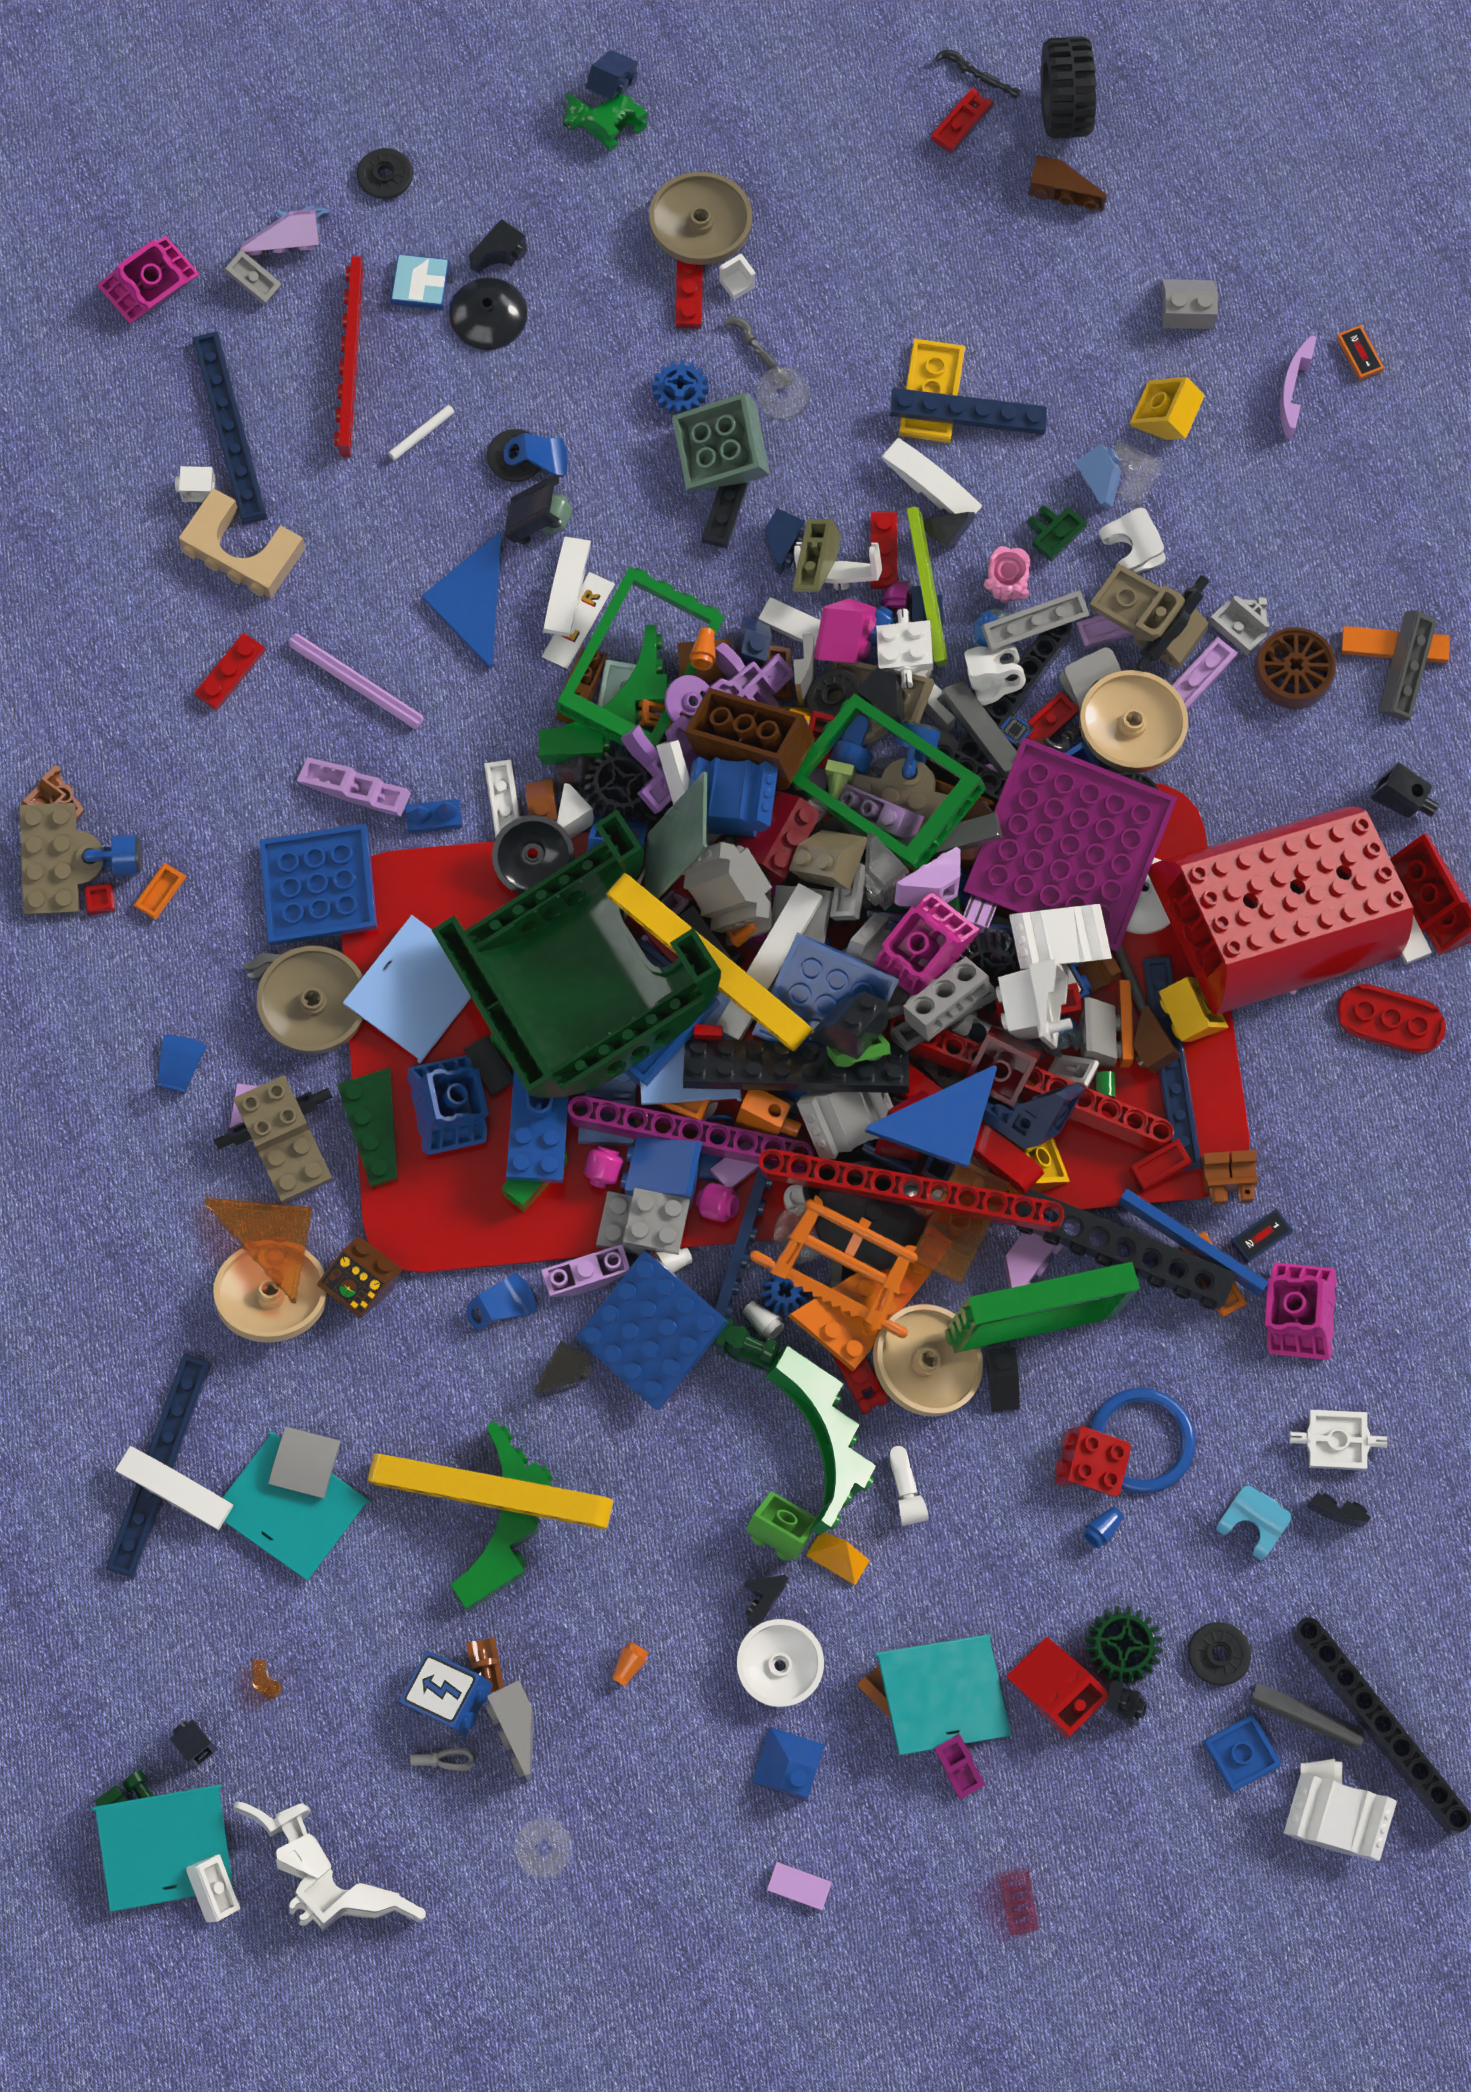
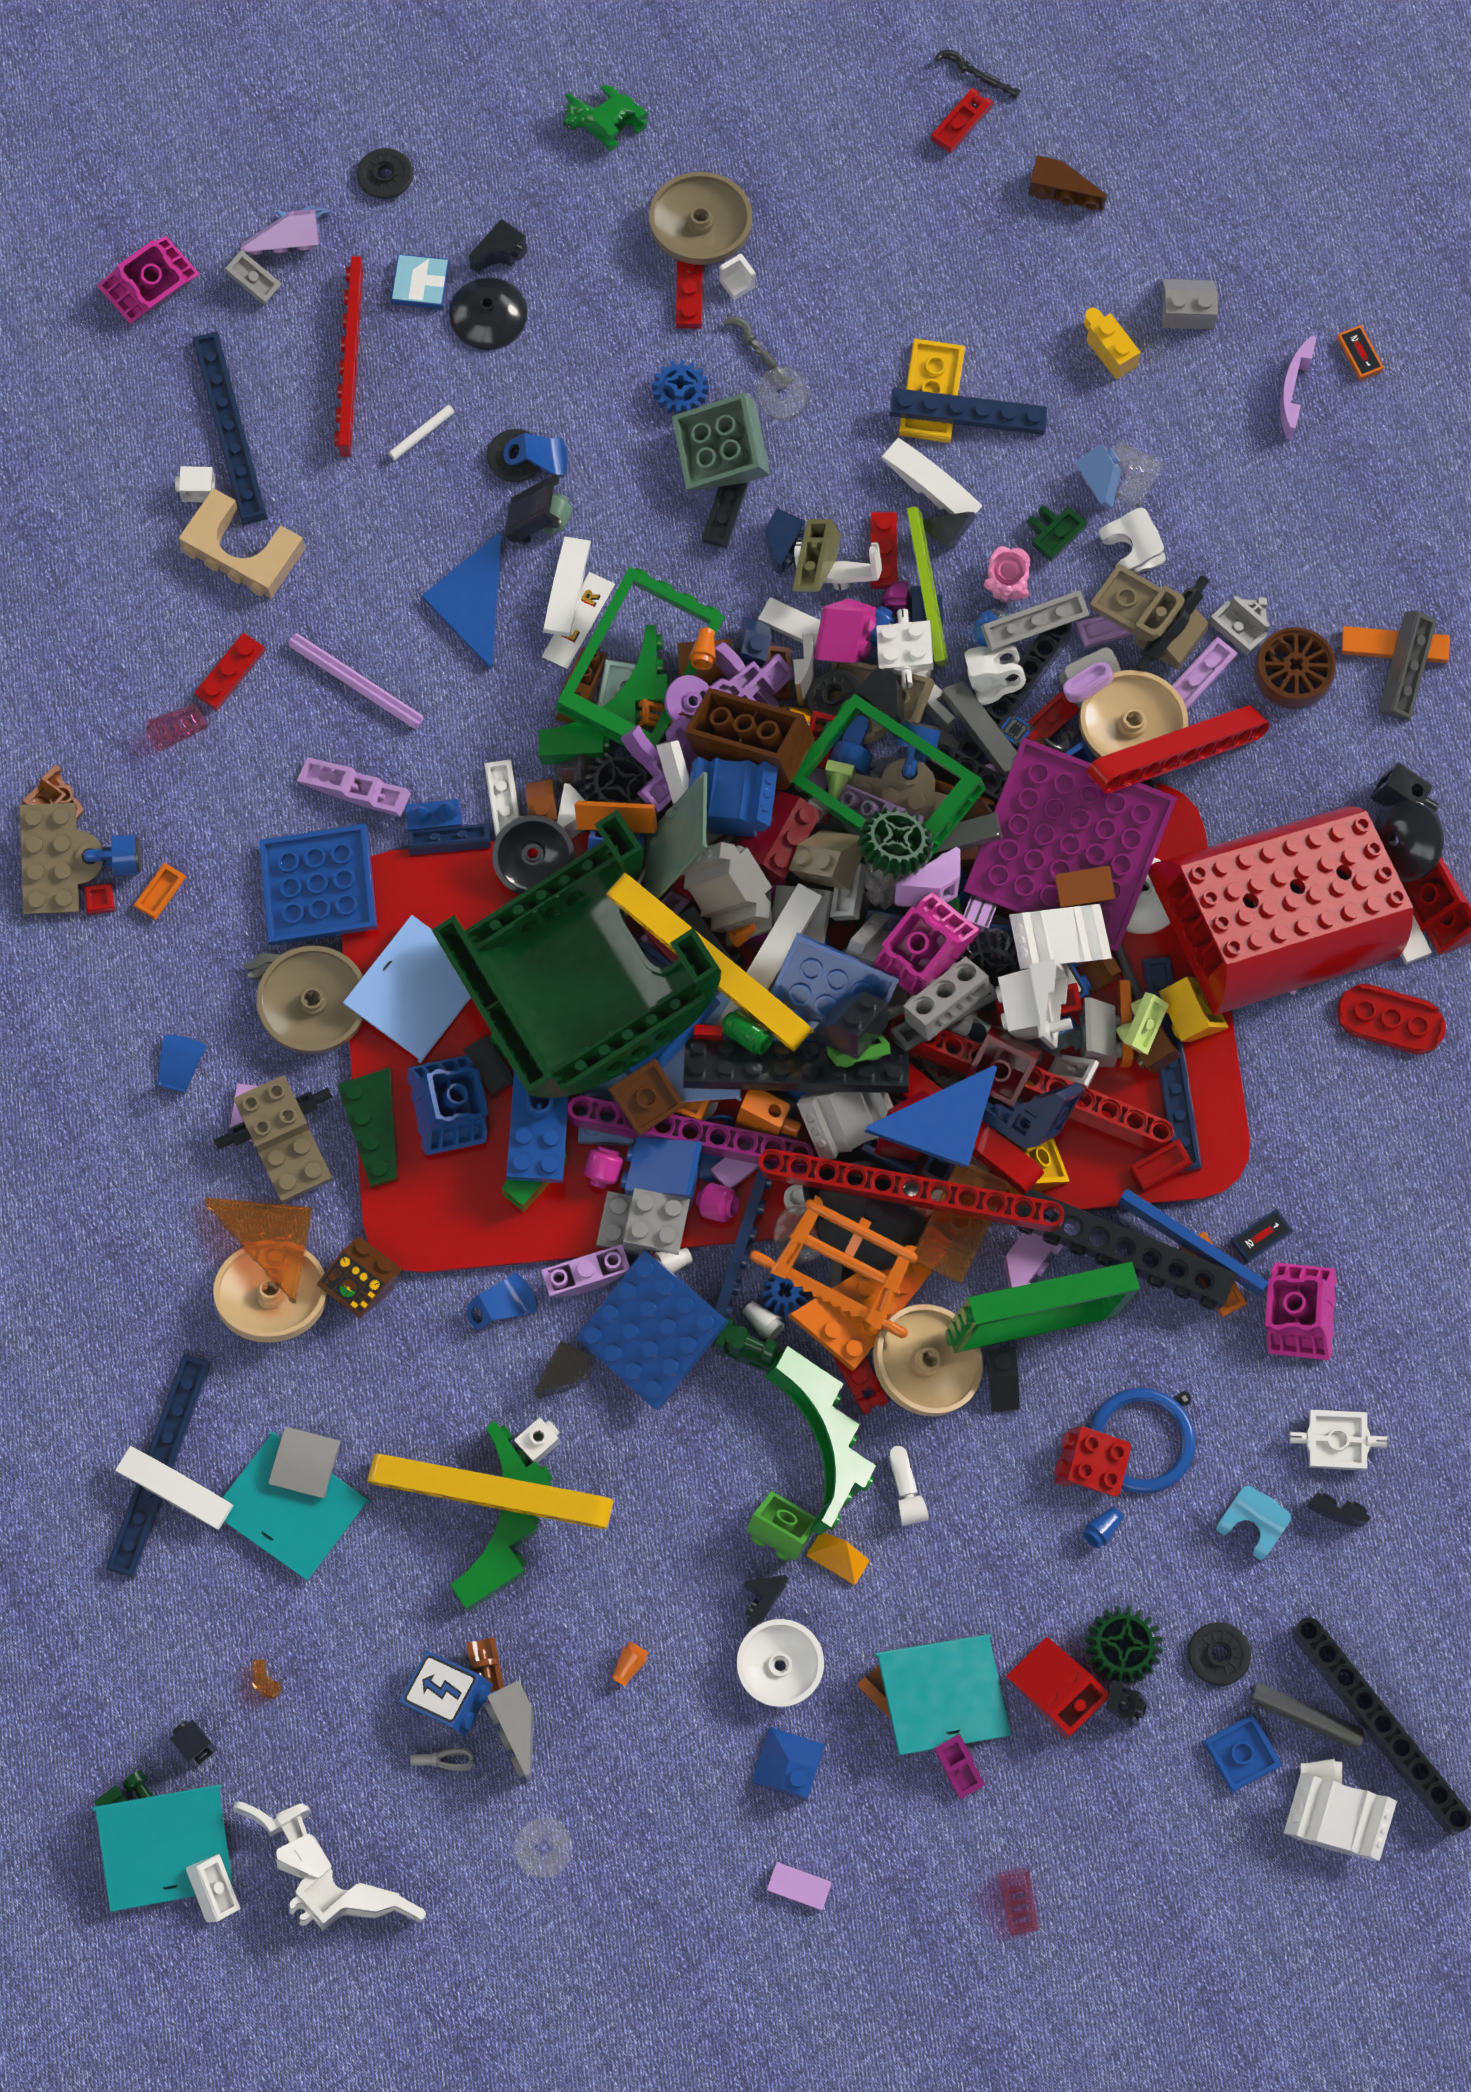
(169, 738): none -> clear pink slope
(449, 839): none -> dark blue tile
(538, 1440): none -> white brick
(612, 75): dark blue brick -> none
(638, 817): none -> orange tile
(646, 1097): none -> reddish brown tile
(747, 1032): none -> green head
(895, 852): none -> dark green gear
(1068, 87): black tyre -> none
(1084, 887): none -> dark orange panel
(1088, 682): none -> lavender tile
(1106, 1083): green hinge -> none
(1111, 343): none -> yellow brick
(1145, 1025): none -> yellowish green tile
(1167, 408): yellow slope -> none
(1177, 749): none -> red beam
(1184, 1398): none -> black piece
(1229, 1173): dark orange hips -> none
(1418, 835): none -> black dish

